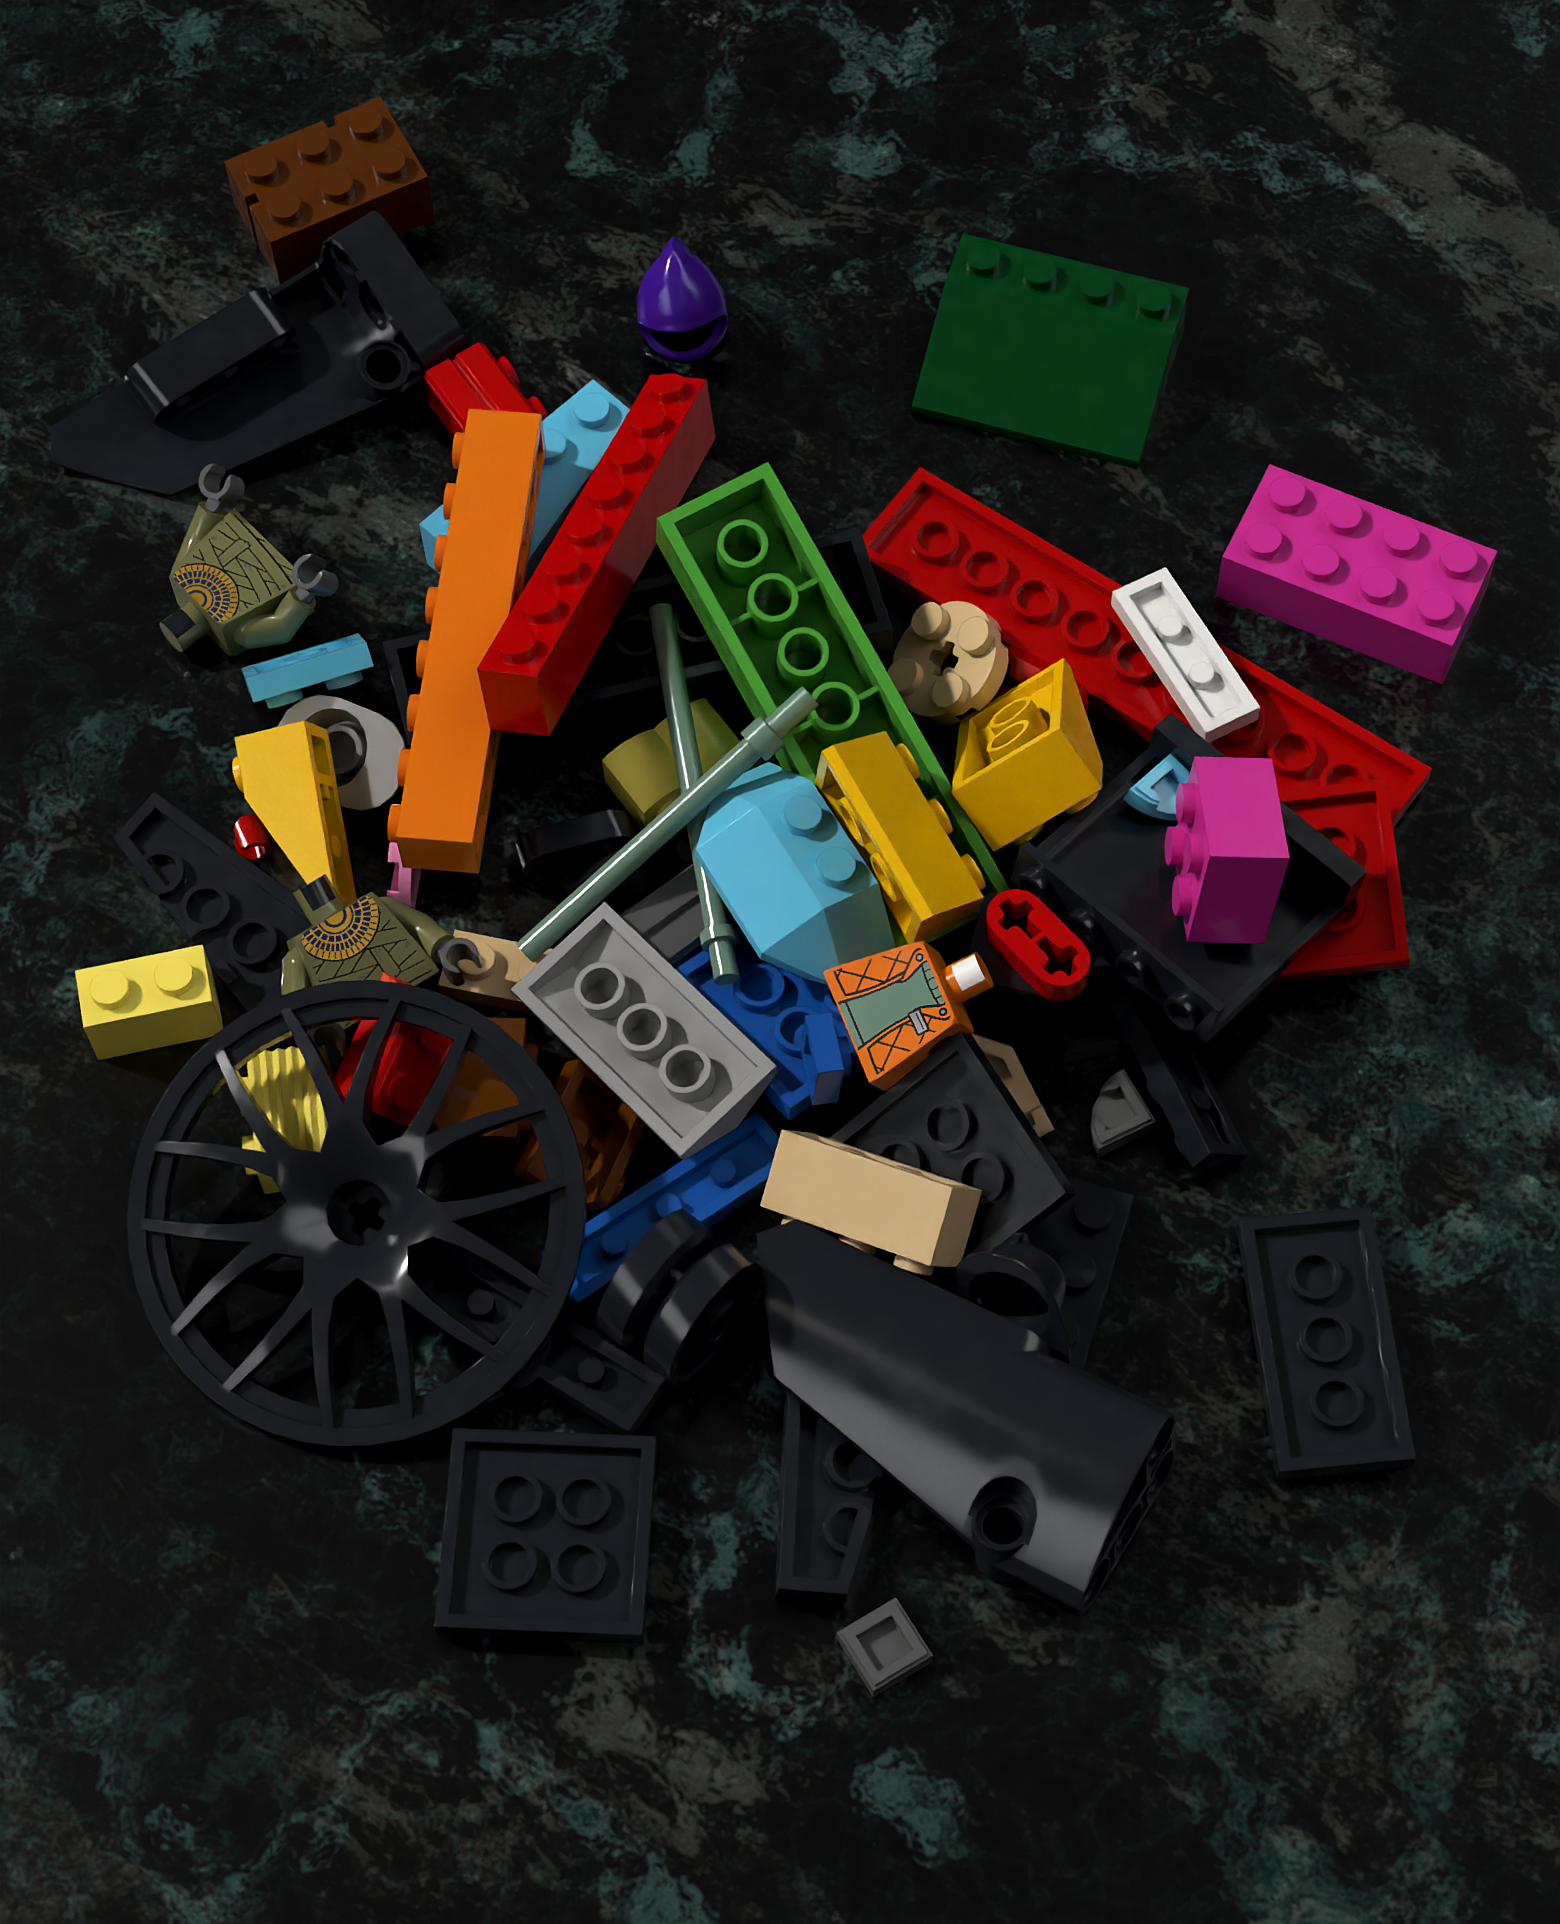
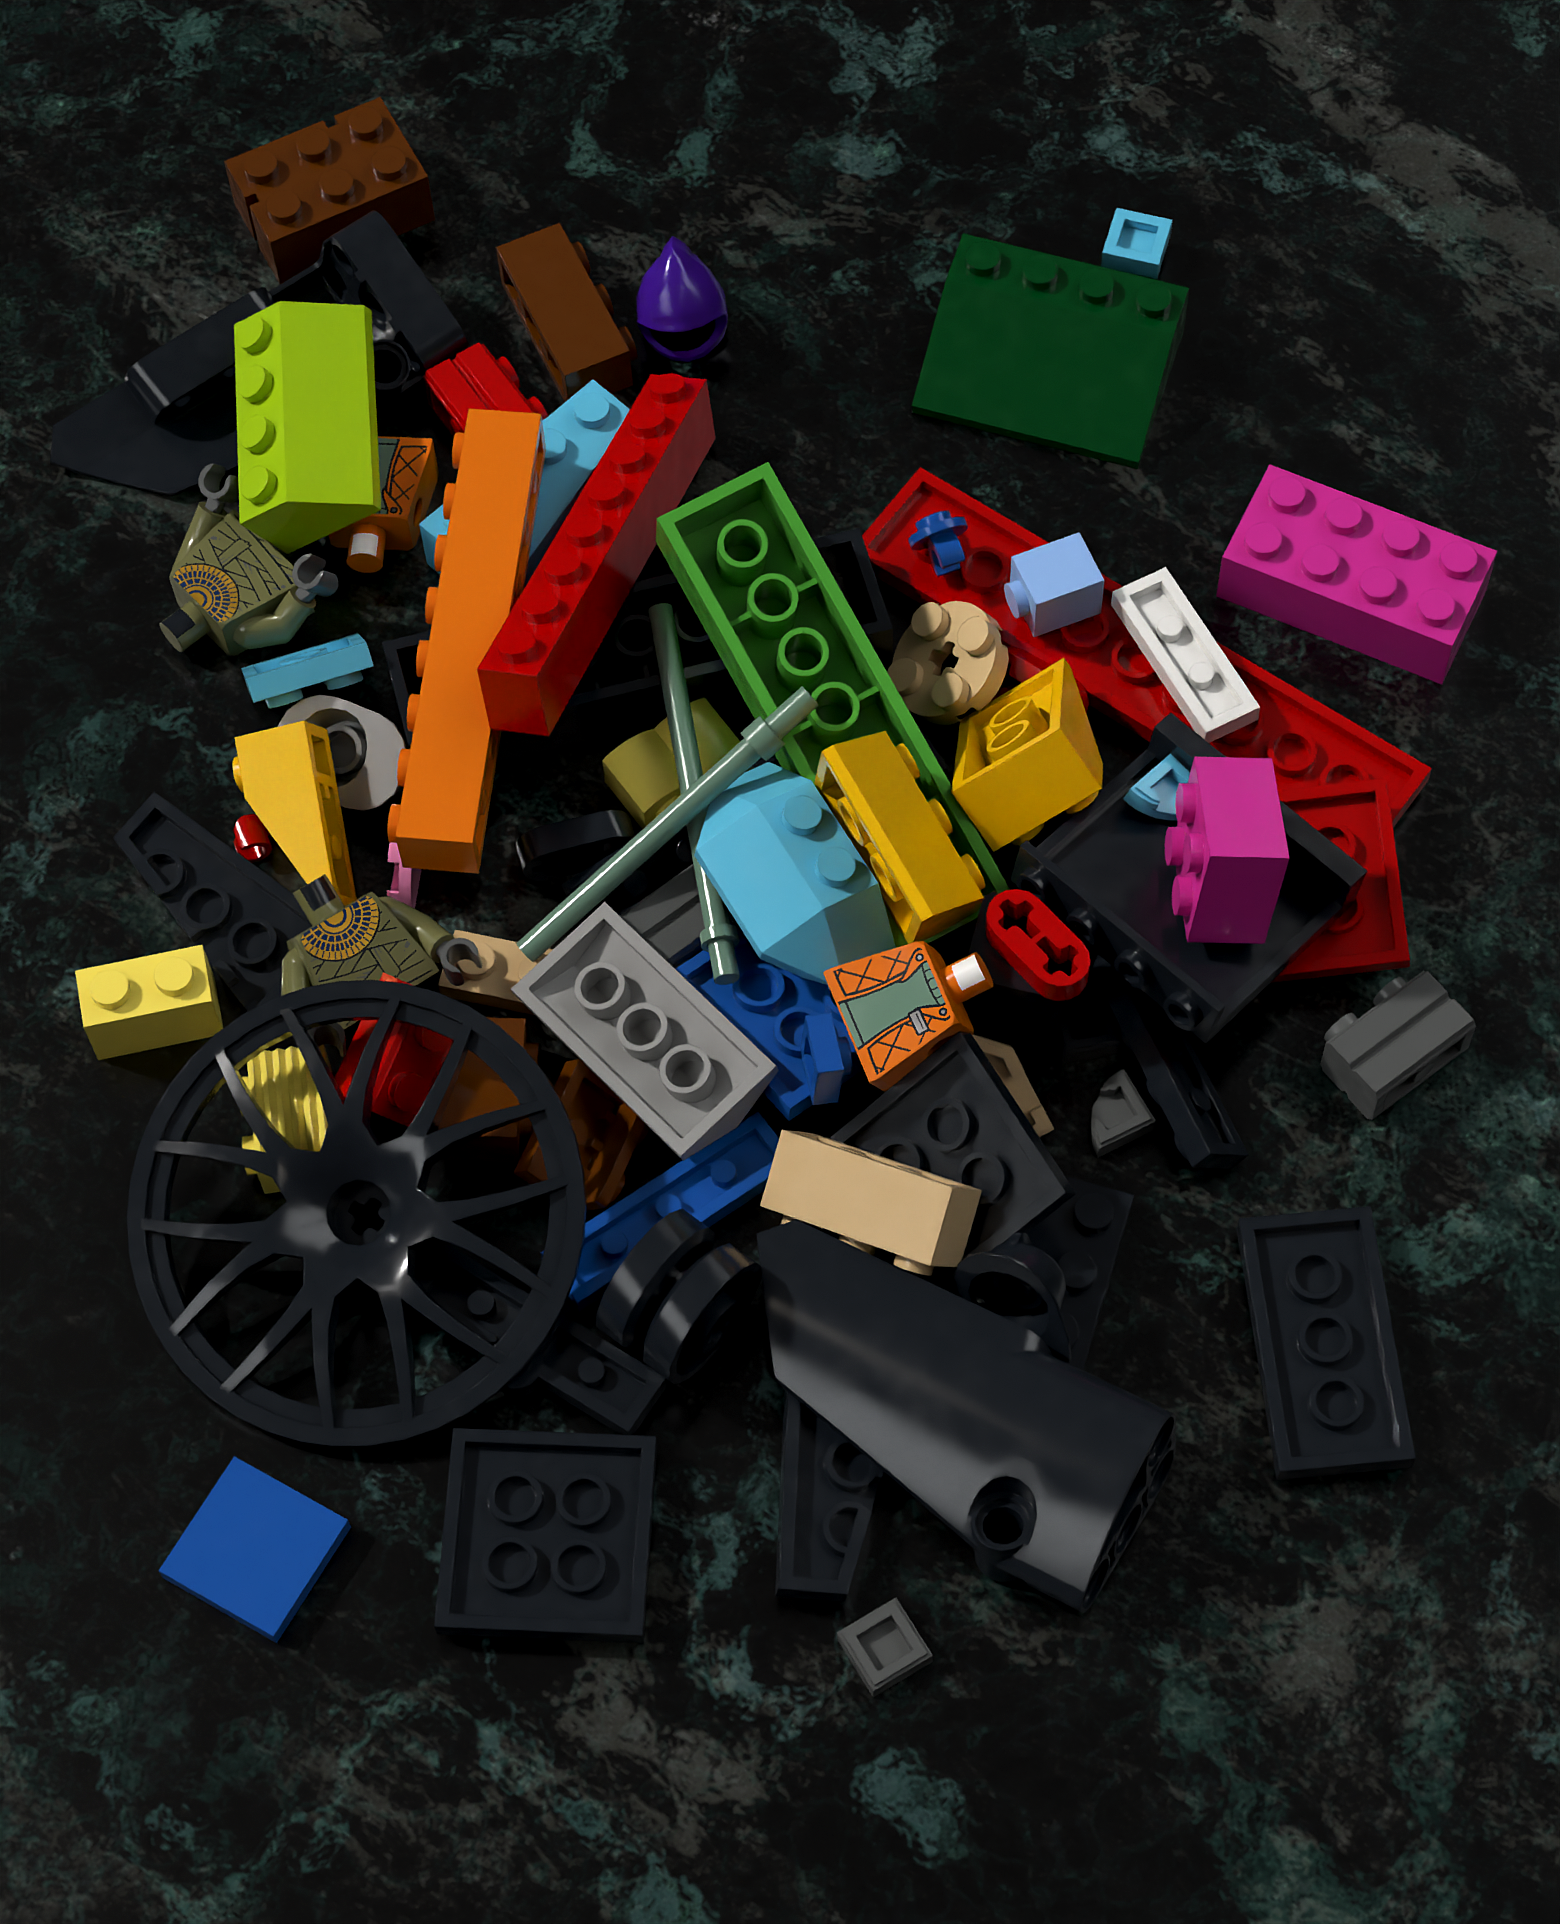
(255, 1549): none -> blue tile
(306, 421): none -> lime slope
(406, 488): none -> orange torso
(566, 312): none -> reddish brown brick
(939, 535): none -> blue plate
(1055, 585): none -> light blue brick
(1136, 243): none -> medium azure plate
(1395, 1043): none -> dark grey brick

